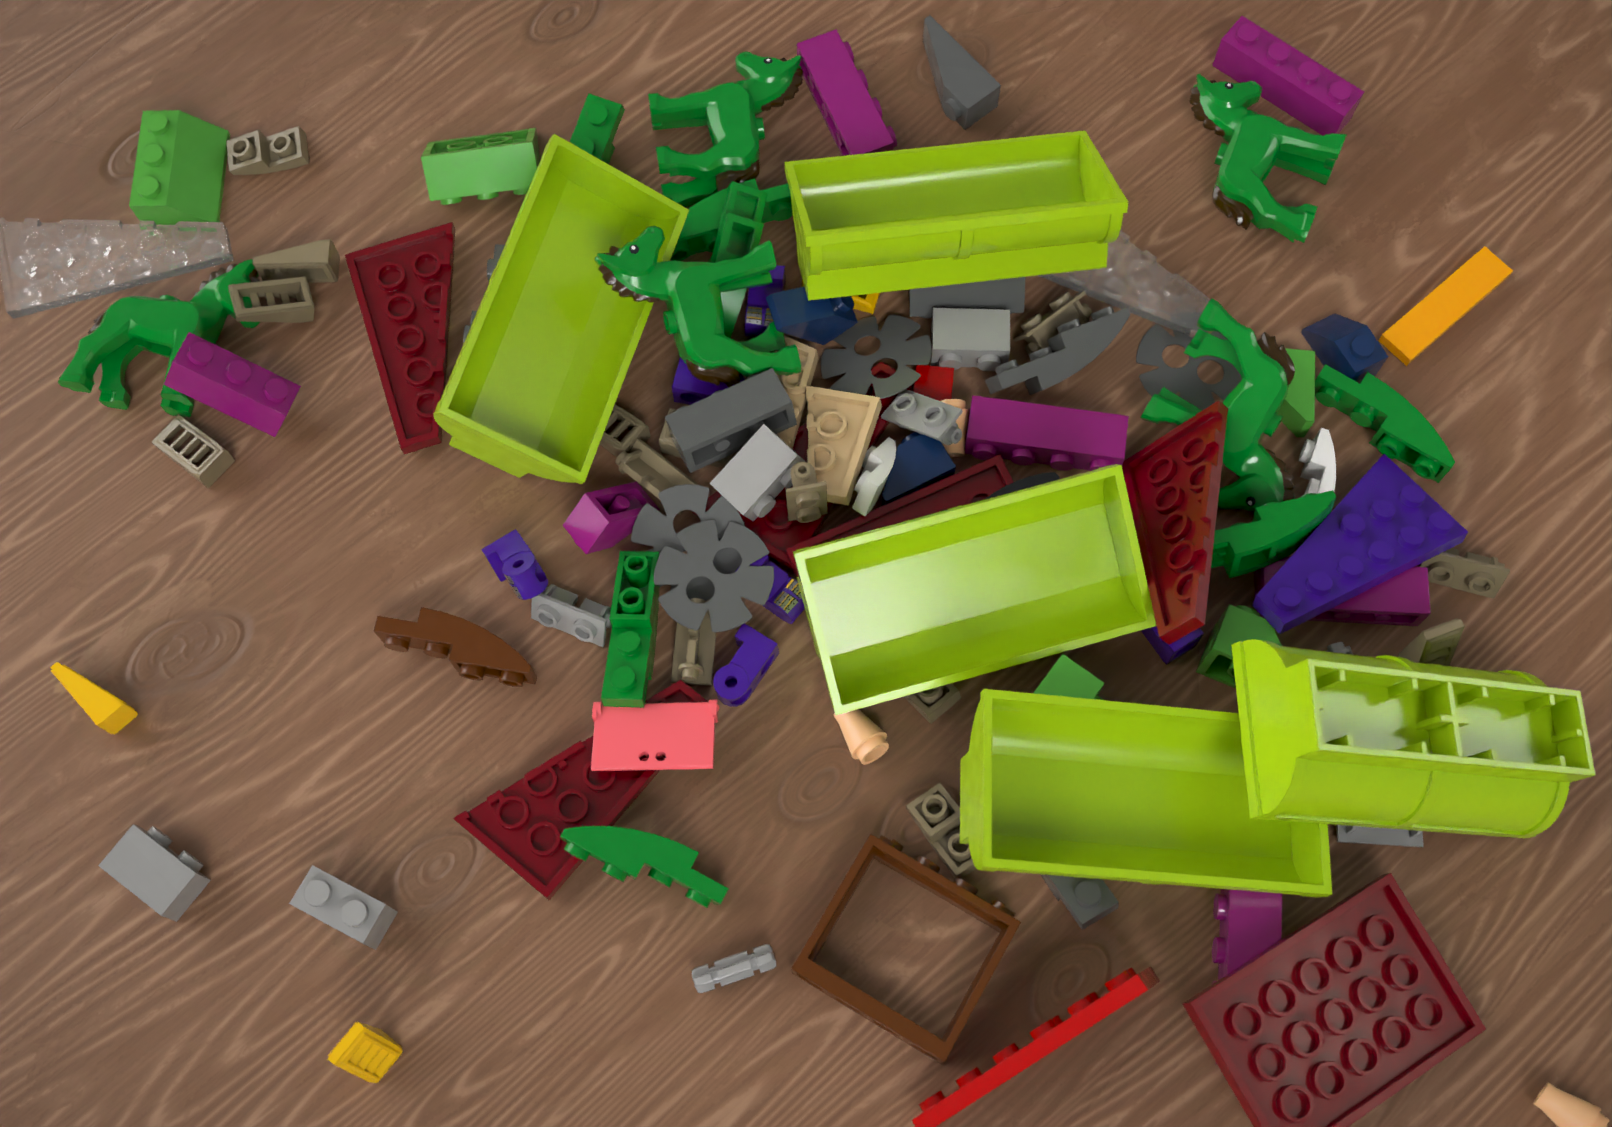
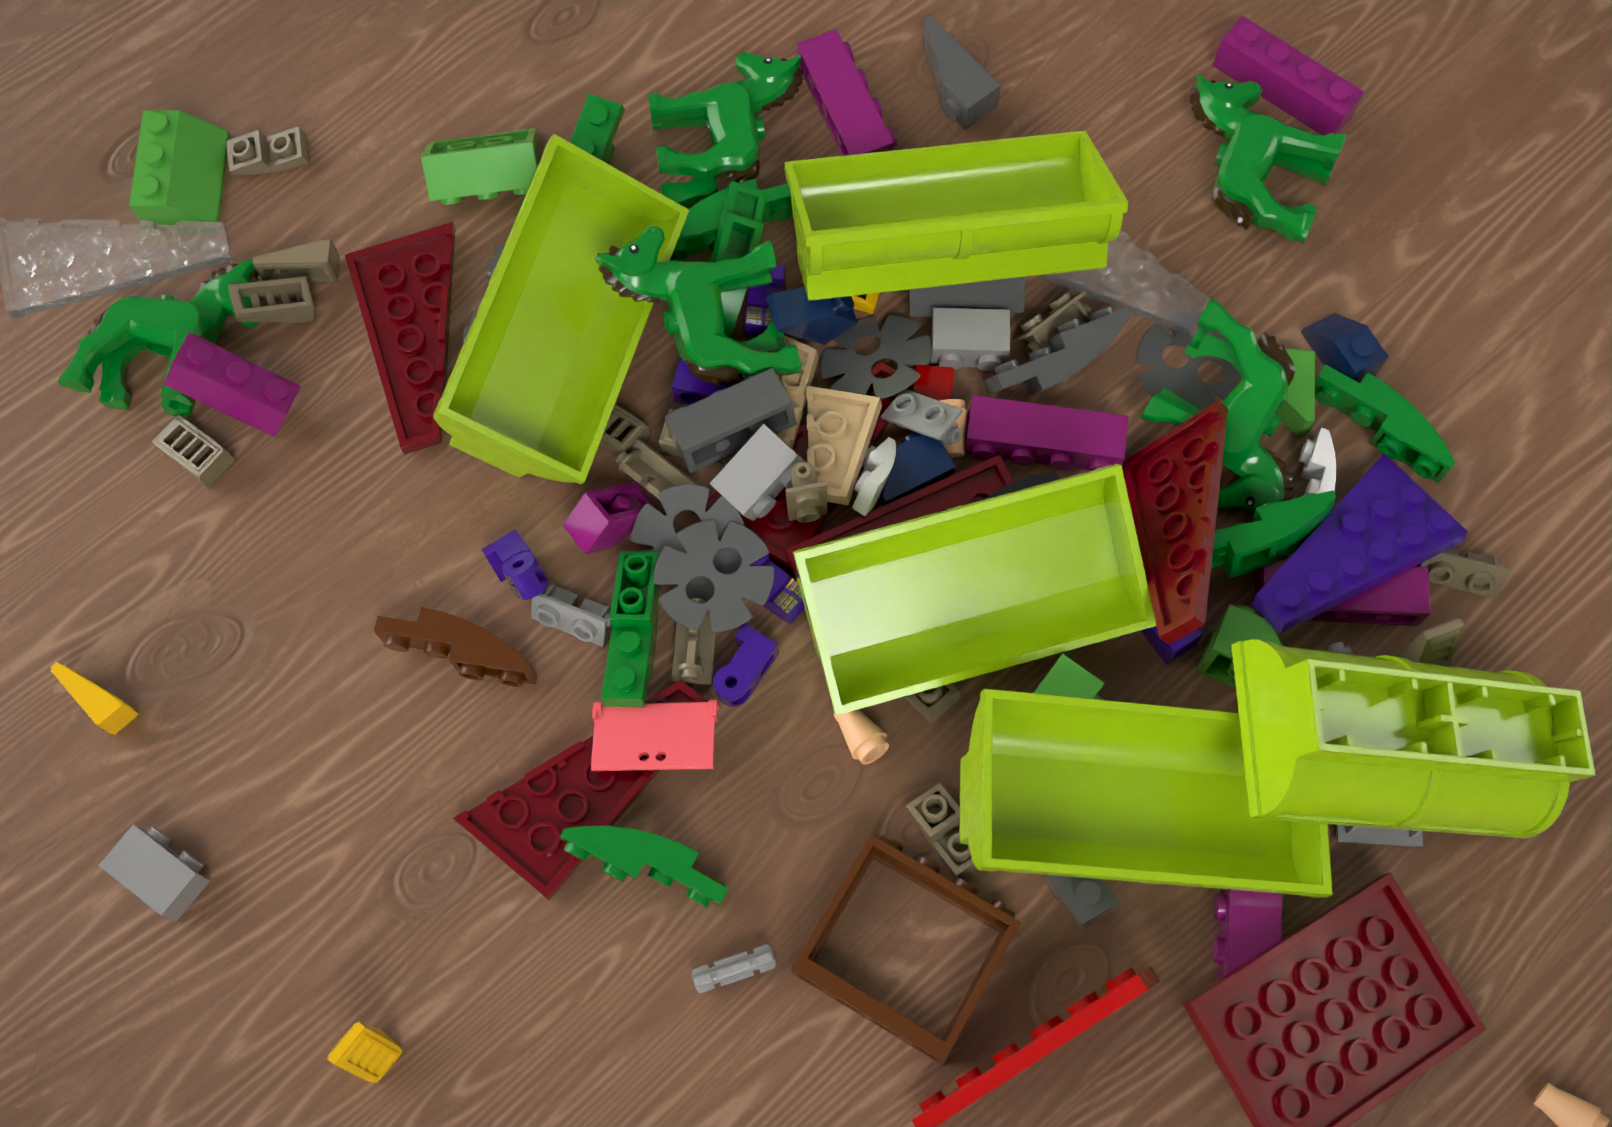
(343, 907): light grey brick -> none
(1445, 305): light orange tile -> none

